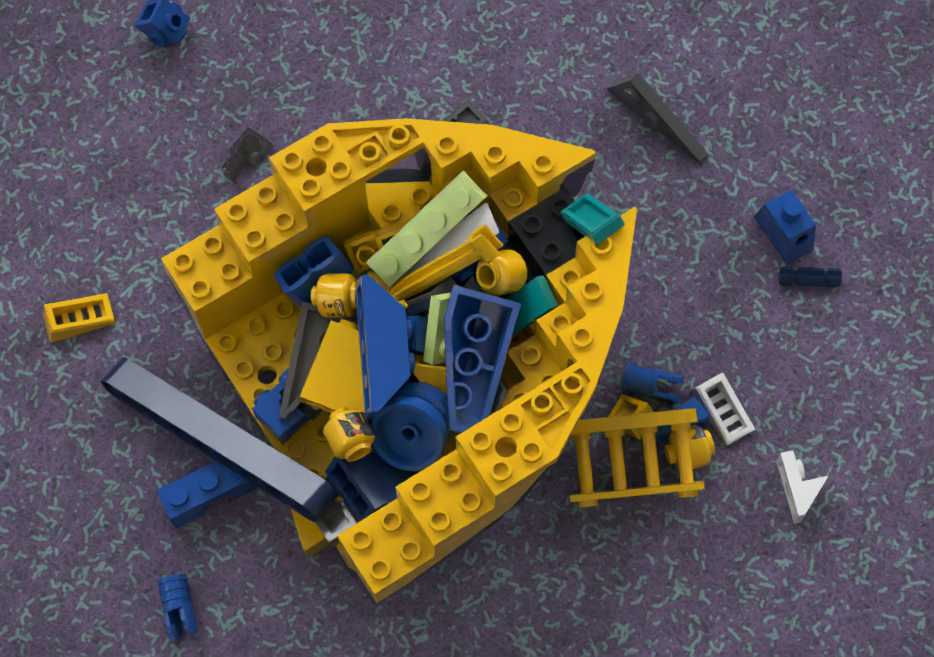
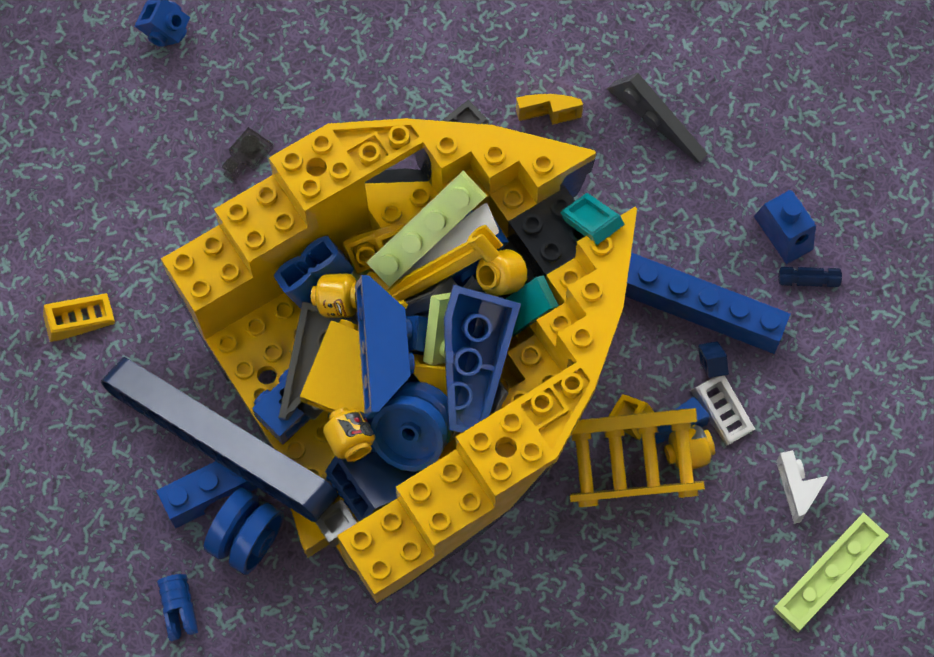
(243, 530): none -> blue wheel
(559, 107): none -> yellow slope
(644, 382): blue hinge -> none
(705, 303): none -> blue brick
(713, 359): none -> dark blue piece
(830, 572): none -> yellowish green plate

